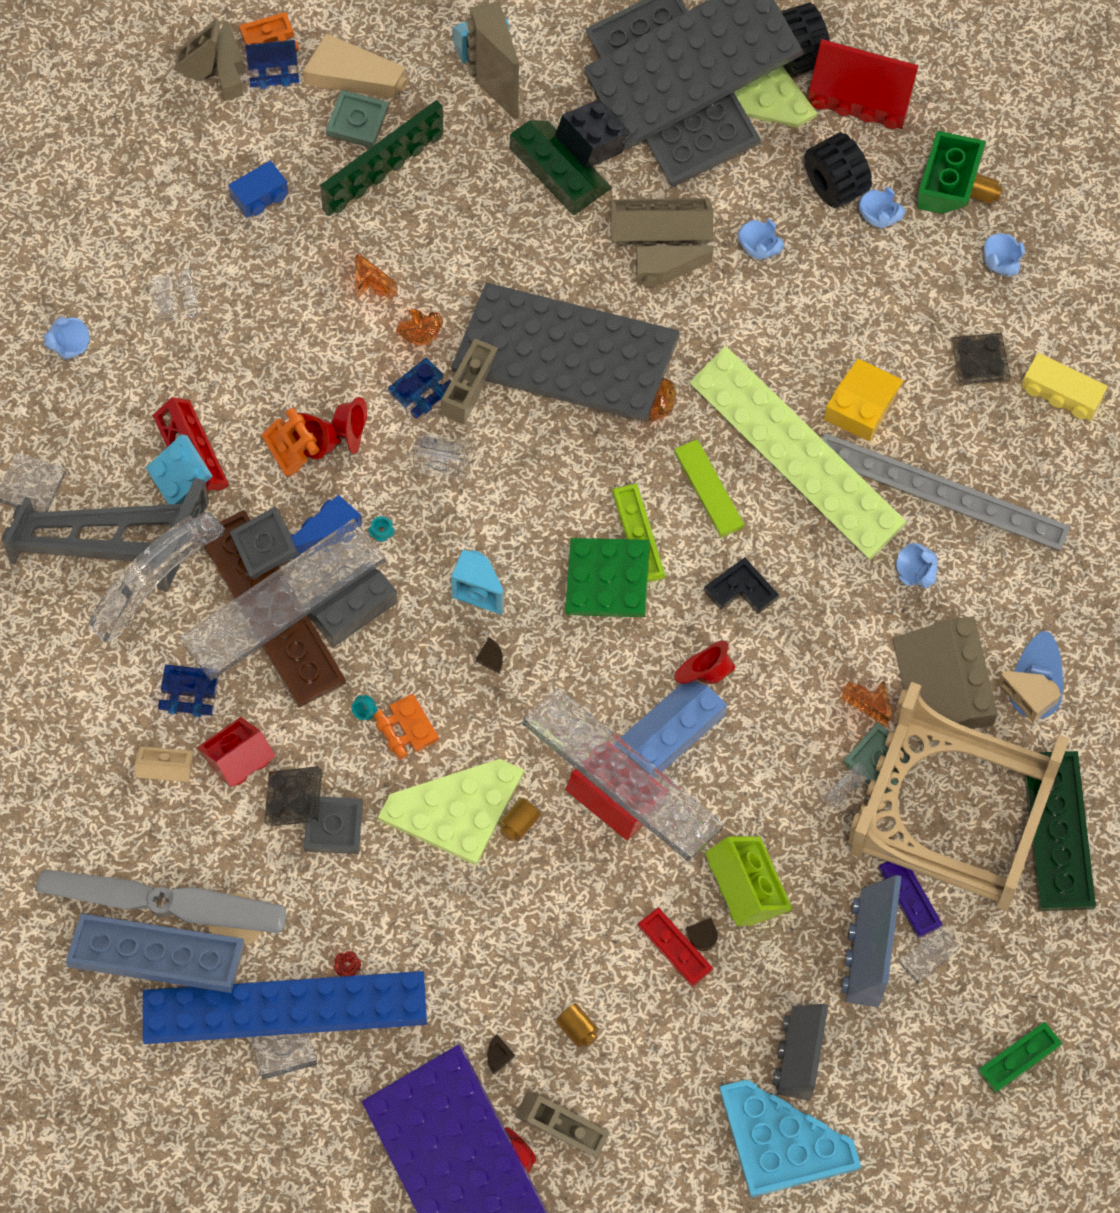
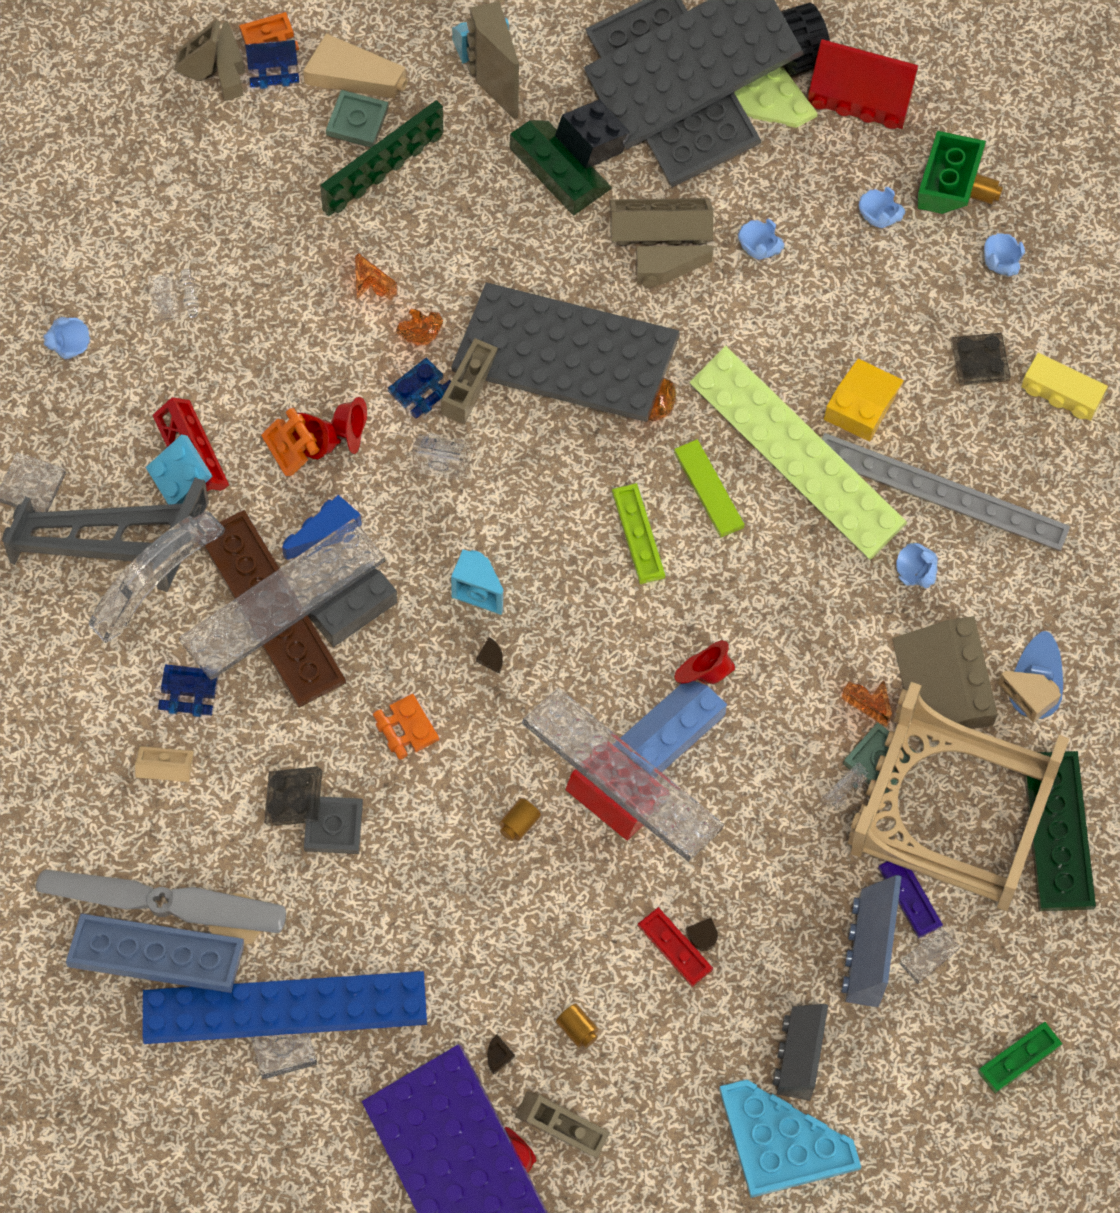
(237, 751): red slope -> none
(258, 189): blue brick -> none
(264, 542): dark grey plate -> none
(341, 959): clear red plate -> none
(359, 709): teal plate -> none
(381, 522): teal plate -> none
(455, 810): yellowish green plate -> none
(607, 577): green plate -> none
(744, 581): black plate -> none
(748, 880): lime slope -> none
(838, 170): black wheel -> none

